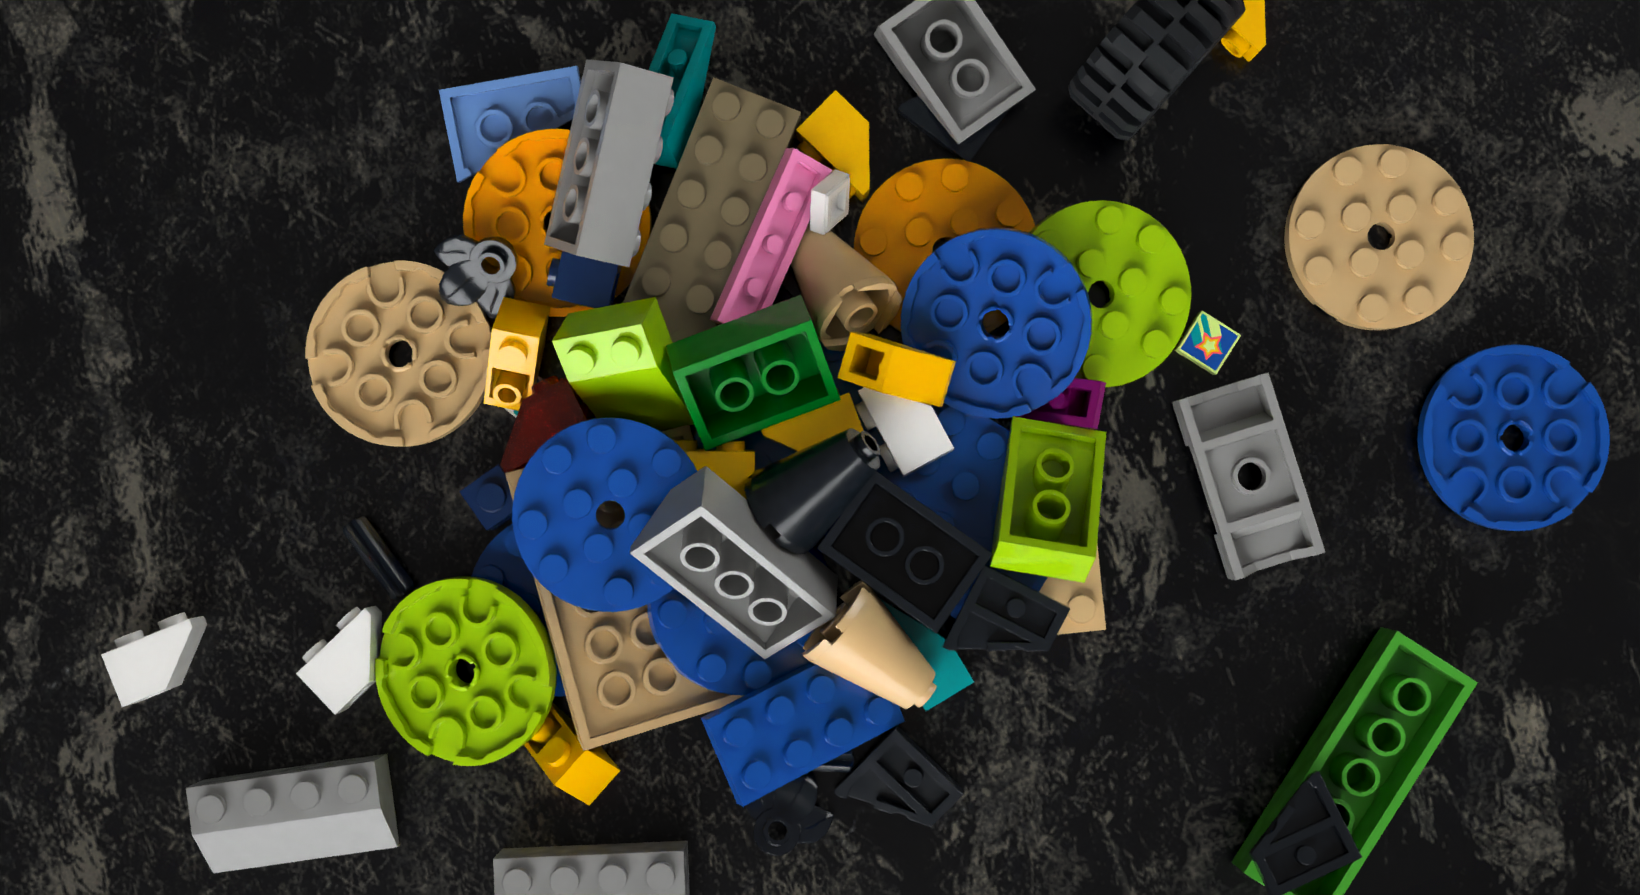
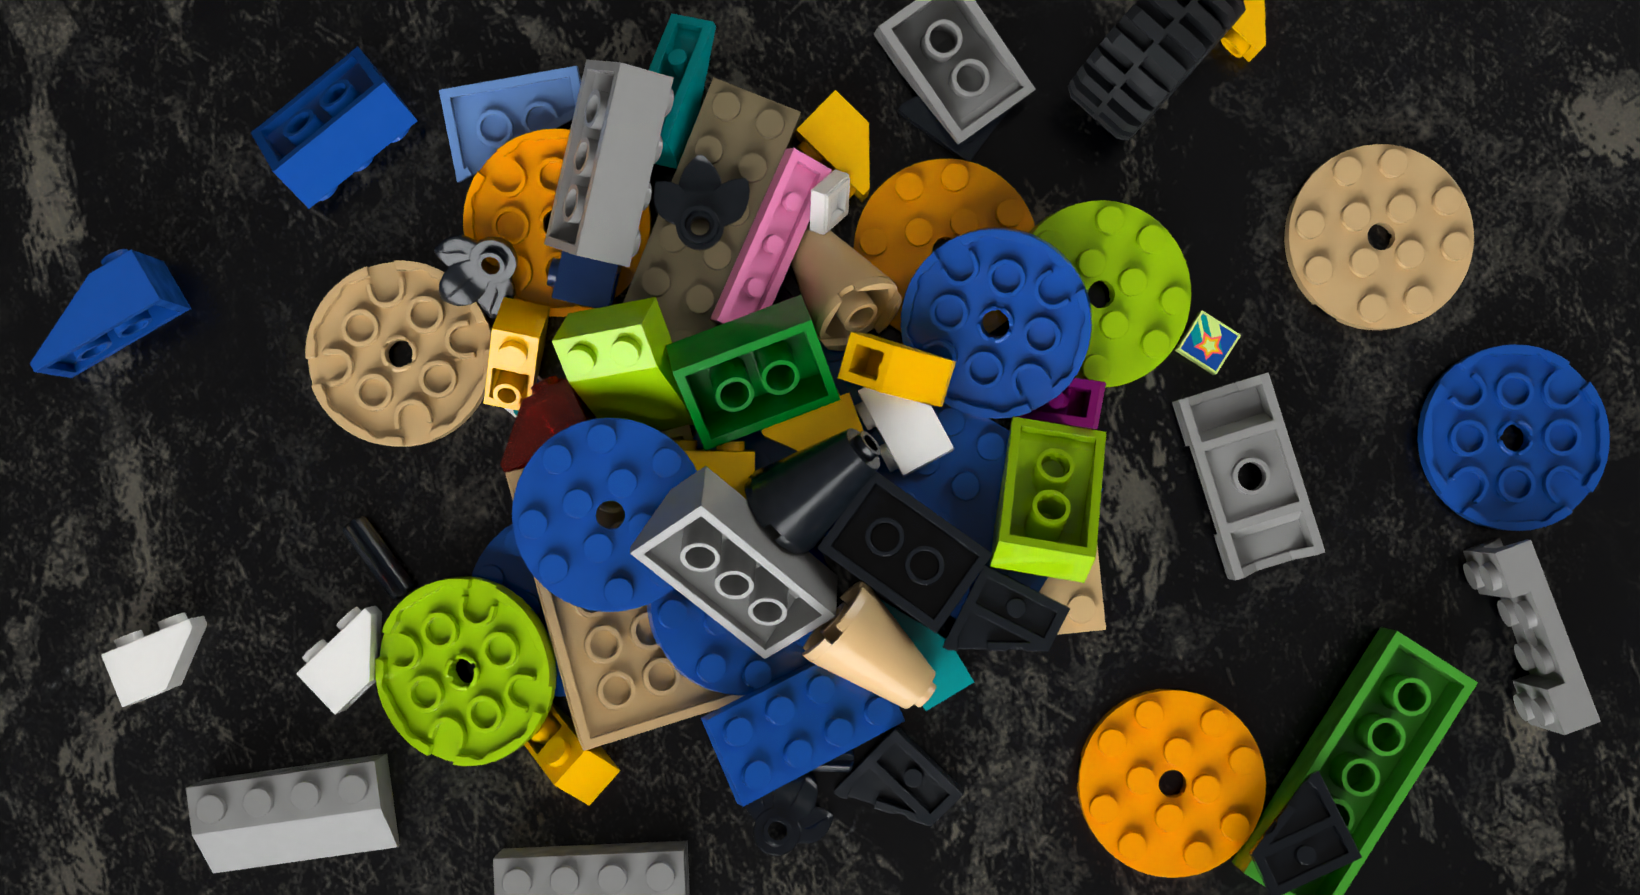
(109, 312): none -> blue slope
(333, 128): none -> blue slope
(490, 498): dark blue brick -> none
(701, 197): none -> black plate
(1219, 791): none -> light orange plate
(1555, 689): none -> light grey piece

